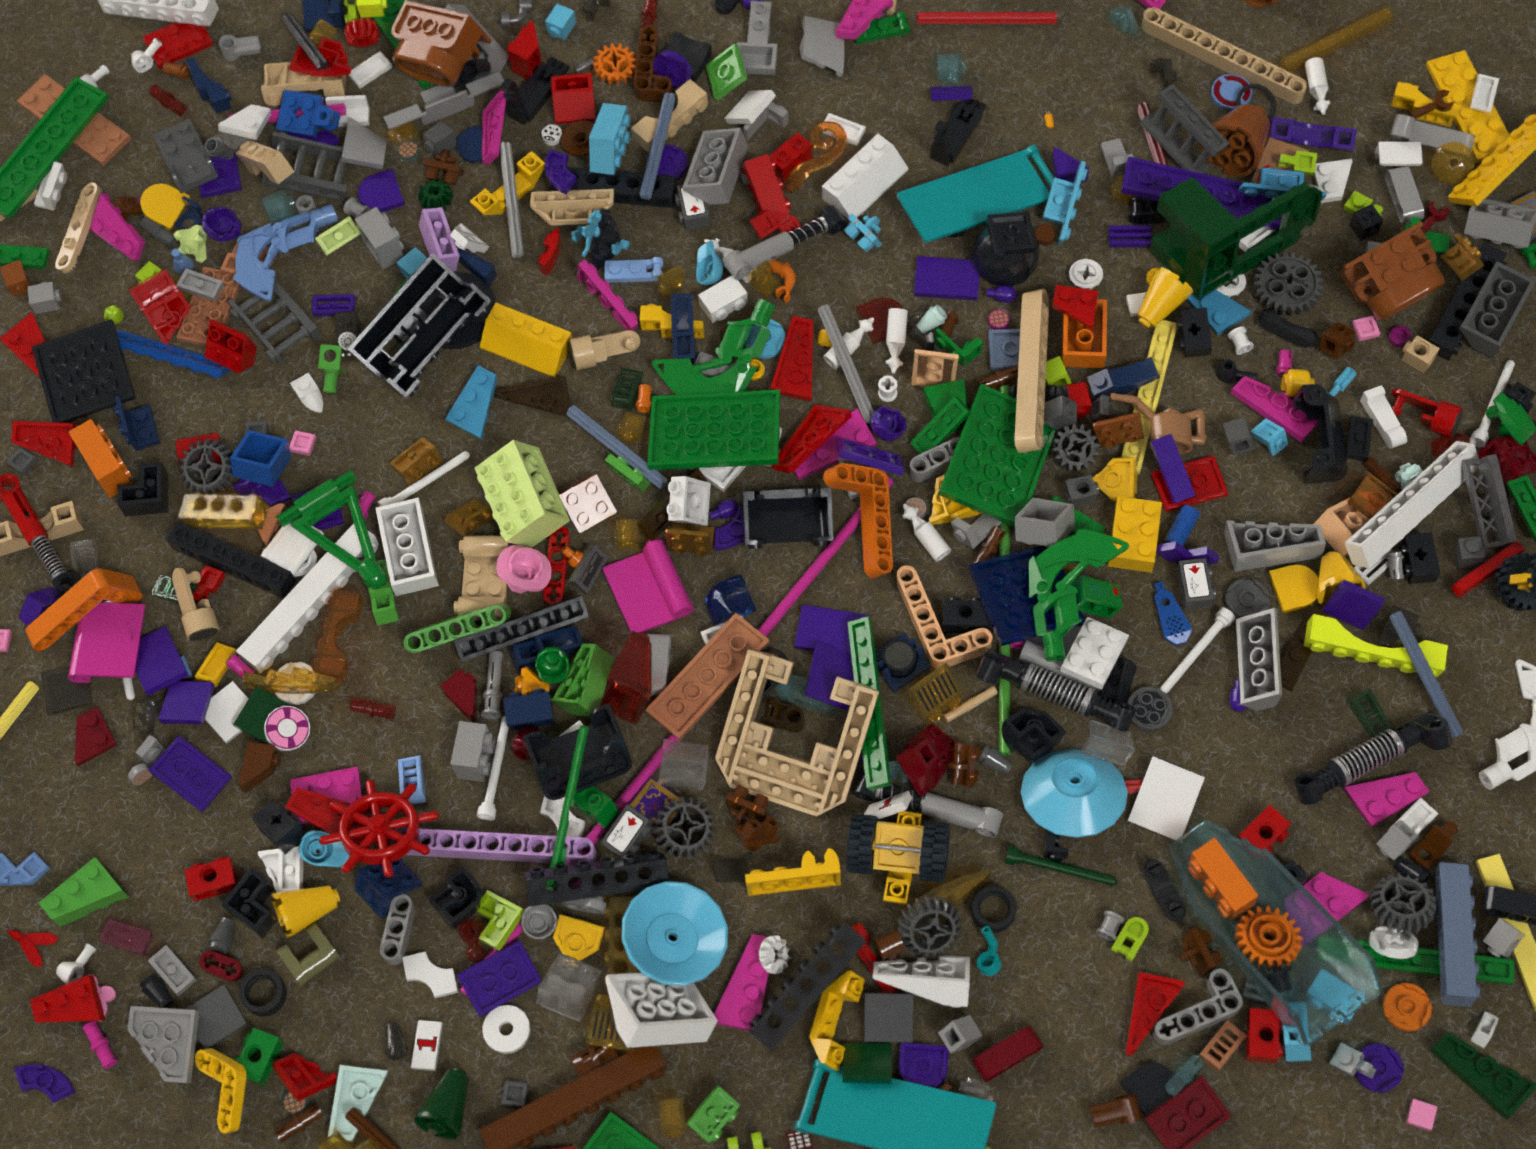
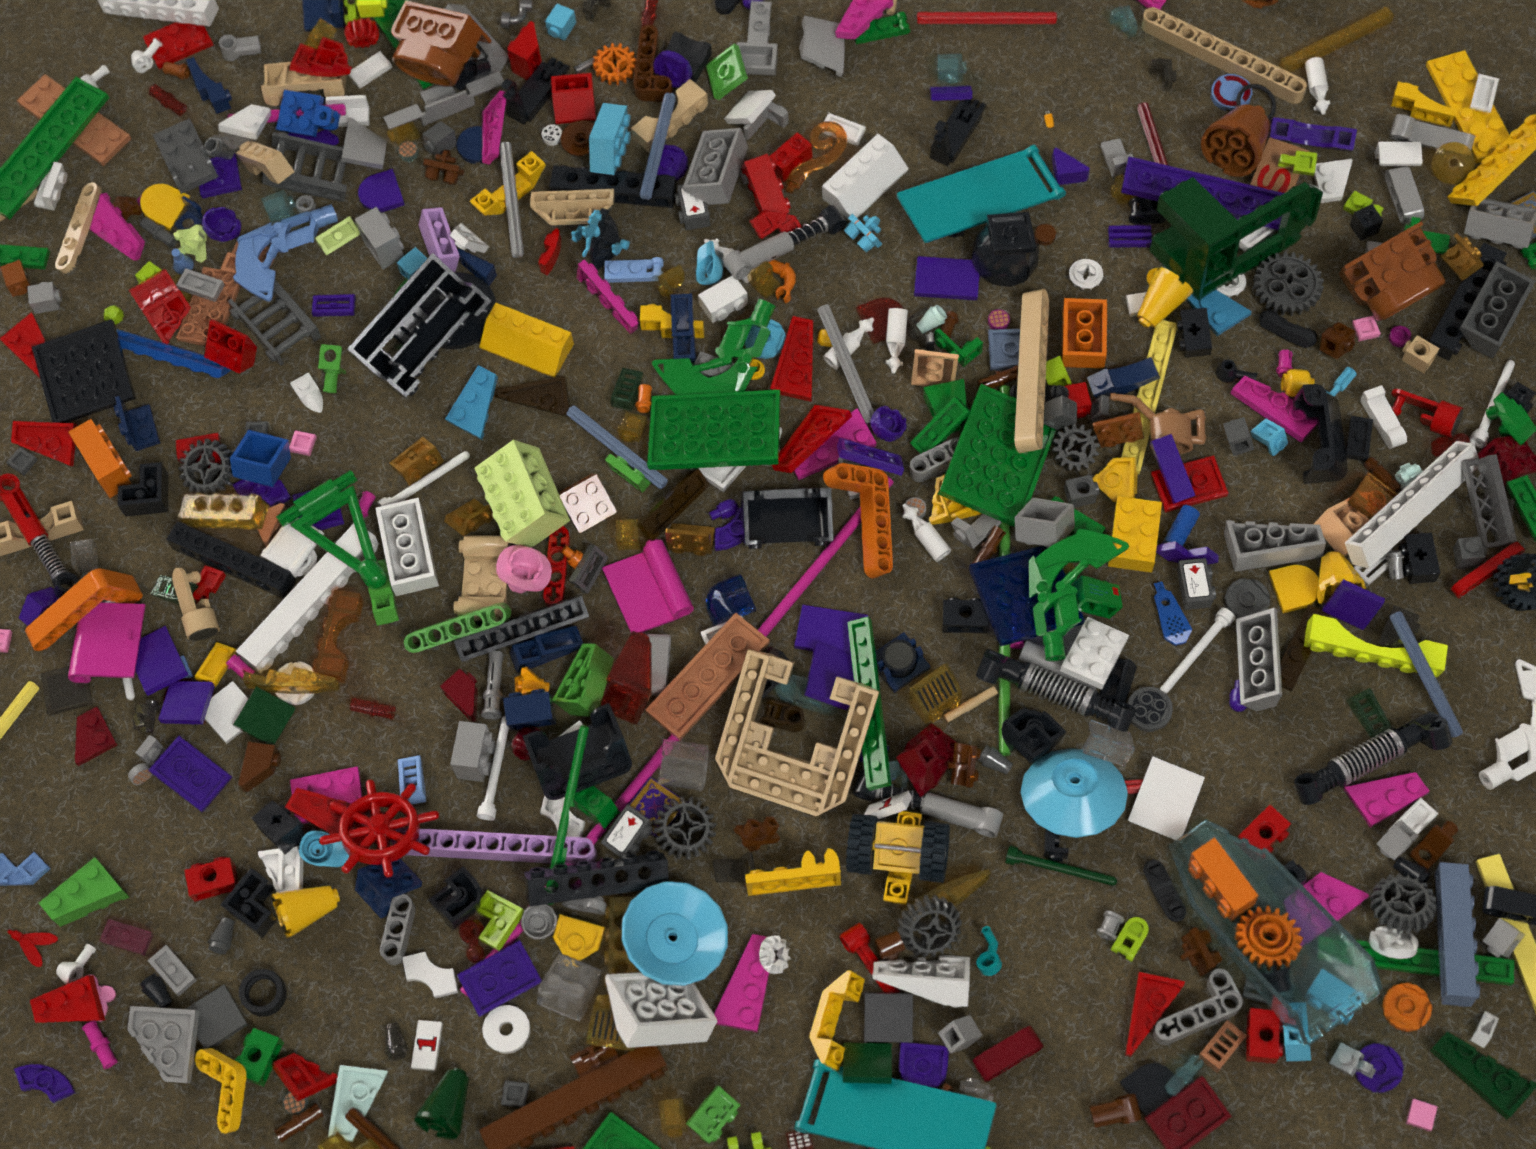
(219, 971): dark red beam -> none
(287, 728): tile -> none
(304, 40): black axle -> none
(312, 963): olive connector -> none
(347, 330): clear smoke slope -> none
(354, 208): light grey bush -> none
(435, 195): dark green gear -> none
(552, 665): green hair -> none
(557, 171): dark purple tile -> none
(589, 351): tan piece -> none
(688, 501): white plate -> none
(738, 801): reddish brown hips -> none
(852, 944): black brick -> none
(887, 382): white bush -> none
(931, 625): light nougat beam -> none
(1002, 294): dark purple cylinder -> none
(1003, 894): black tyre -> none
(1062, 200): medium azure bracket -> none
(1076, 304): red wing -> none
(1196, 124): dark grey fence -> none
(1240, 340): white bush -> none
(1274, 183): dark azure bracket -> none
(1433, 215): dark red piece -> none
(1436, 104): reddish brown piece -> none

